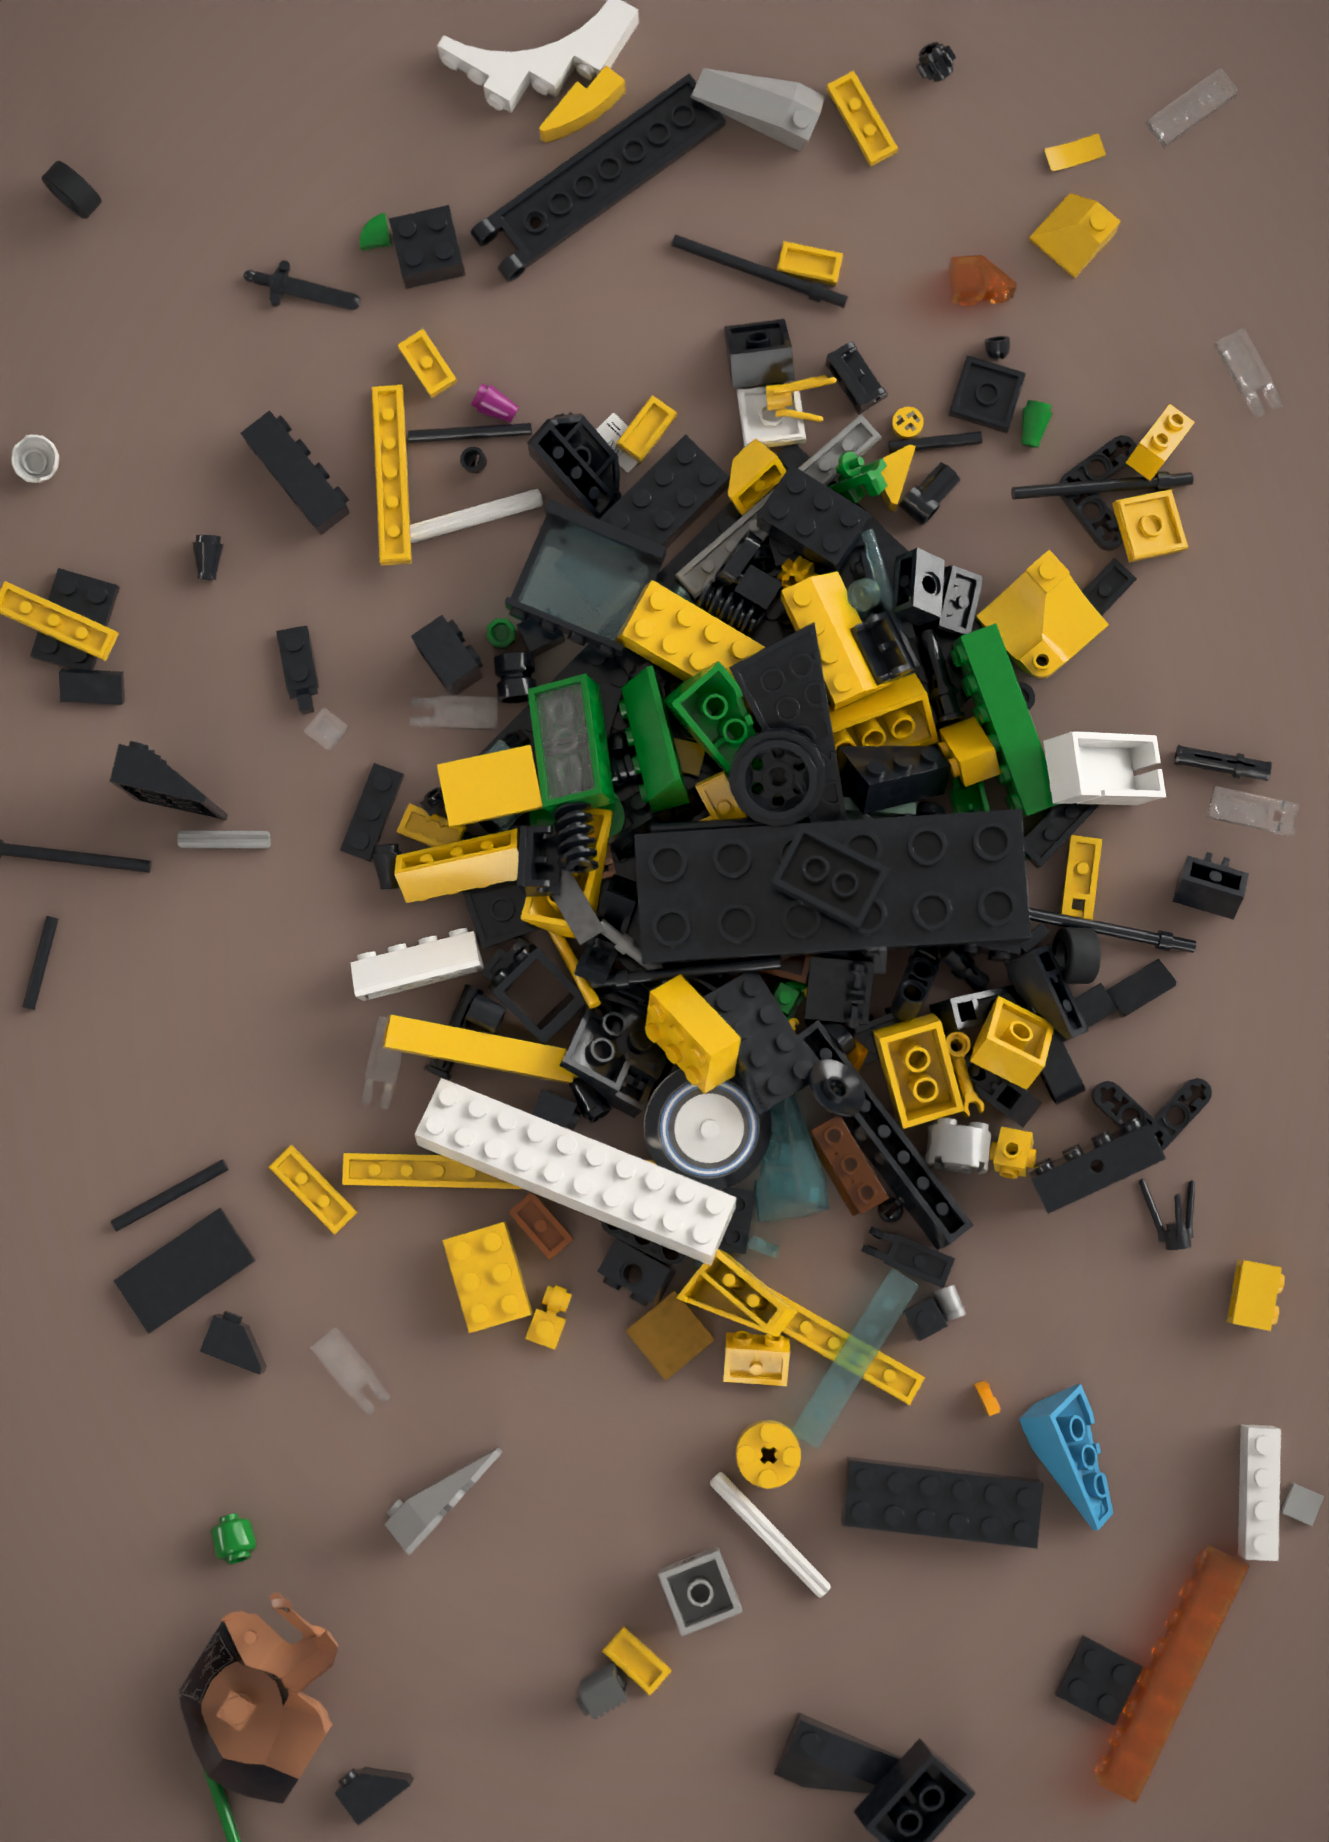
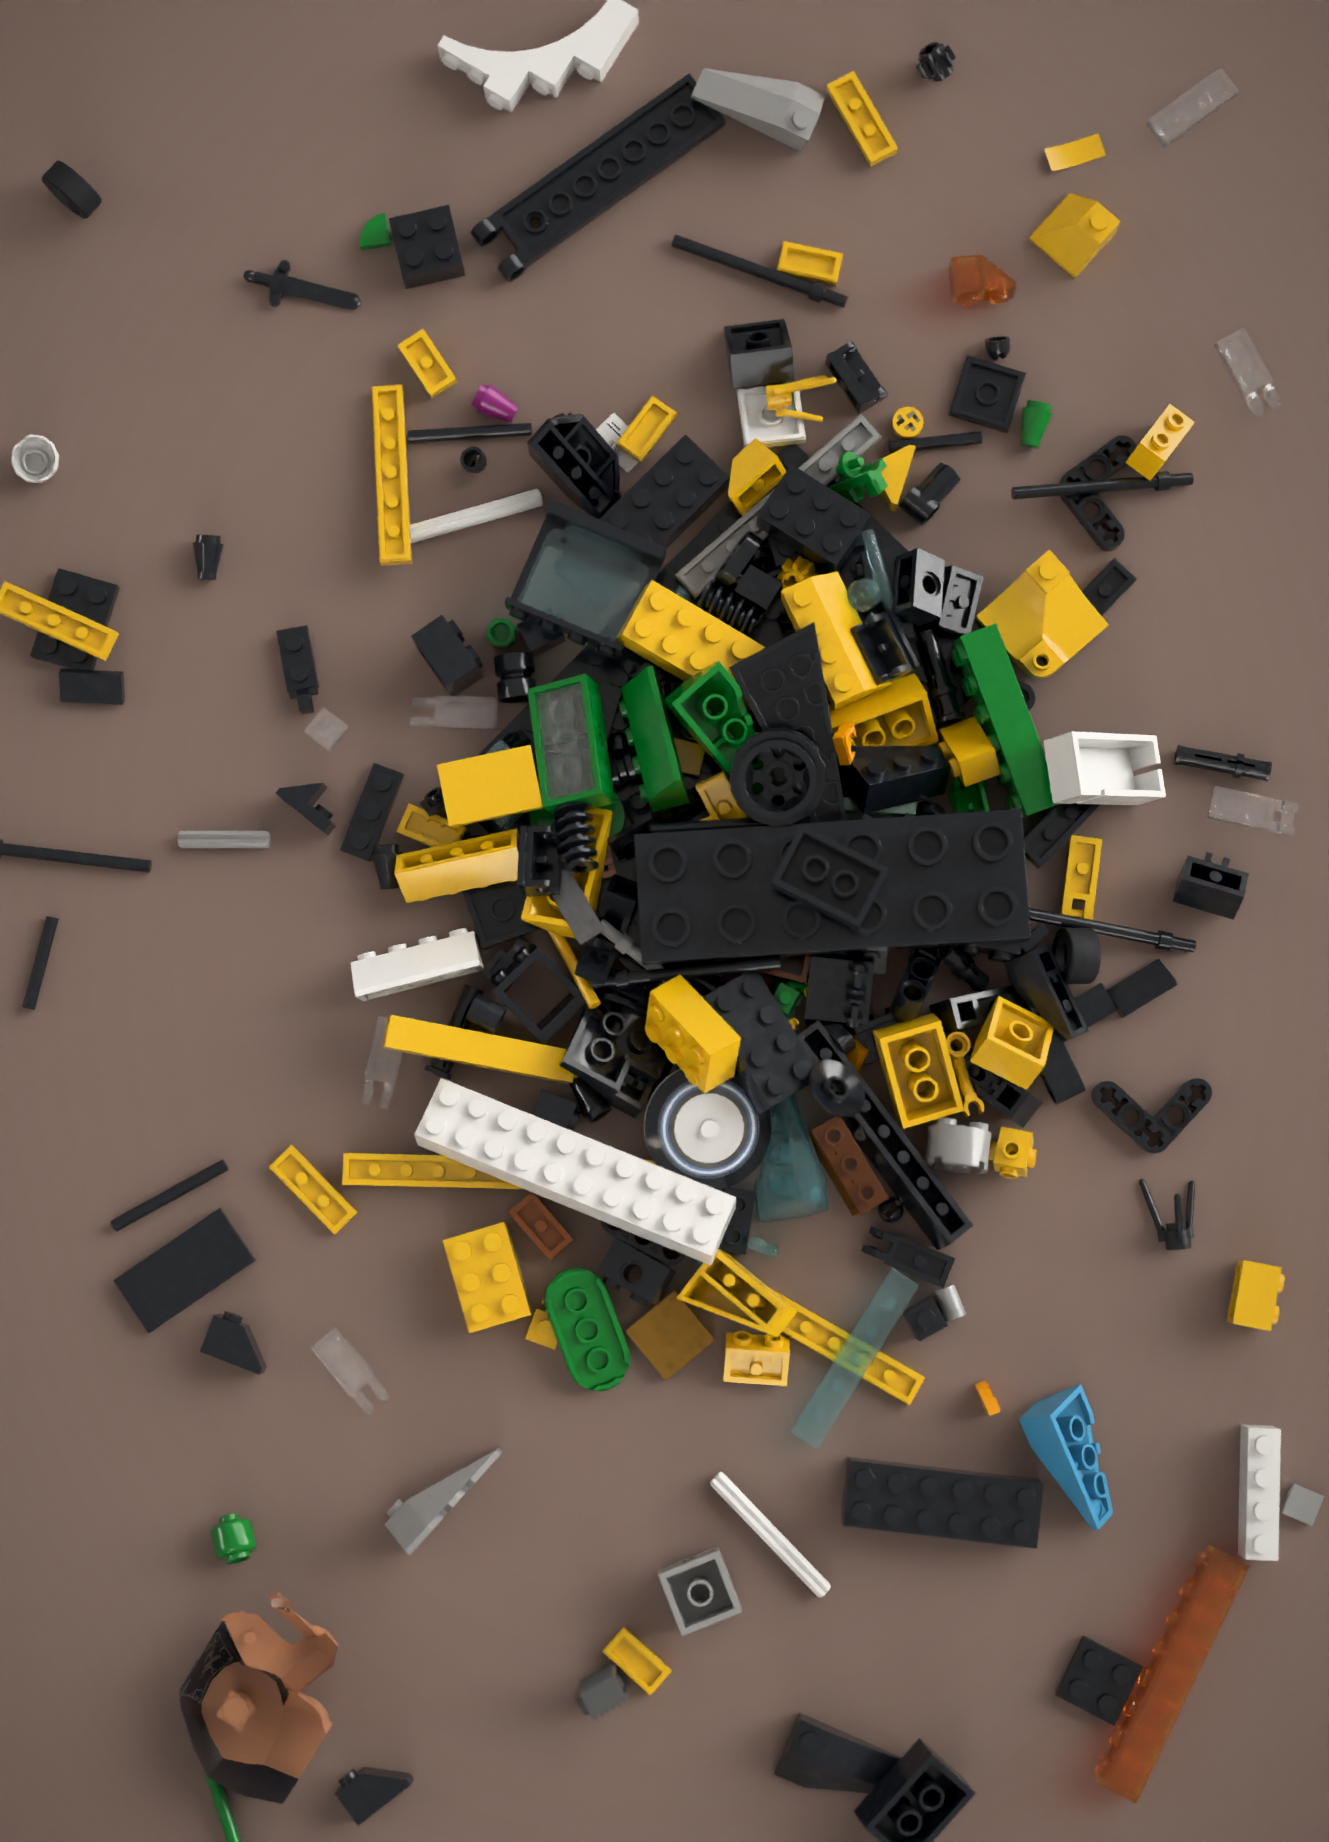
(152, 781): black slope -> none
(295, 472): black brick -> none
(302, 800): none -> black slope
(583, 105): yellow slope -> none
(586, 1329): none -> green tile
(787, 1454): yellow brick -> none
(842, 742): none -> light orange tile
(1119, 1156): black brick -> none
(1150, 525): yellow tile -> none

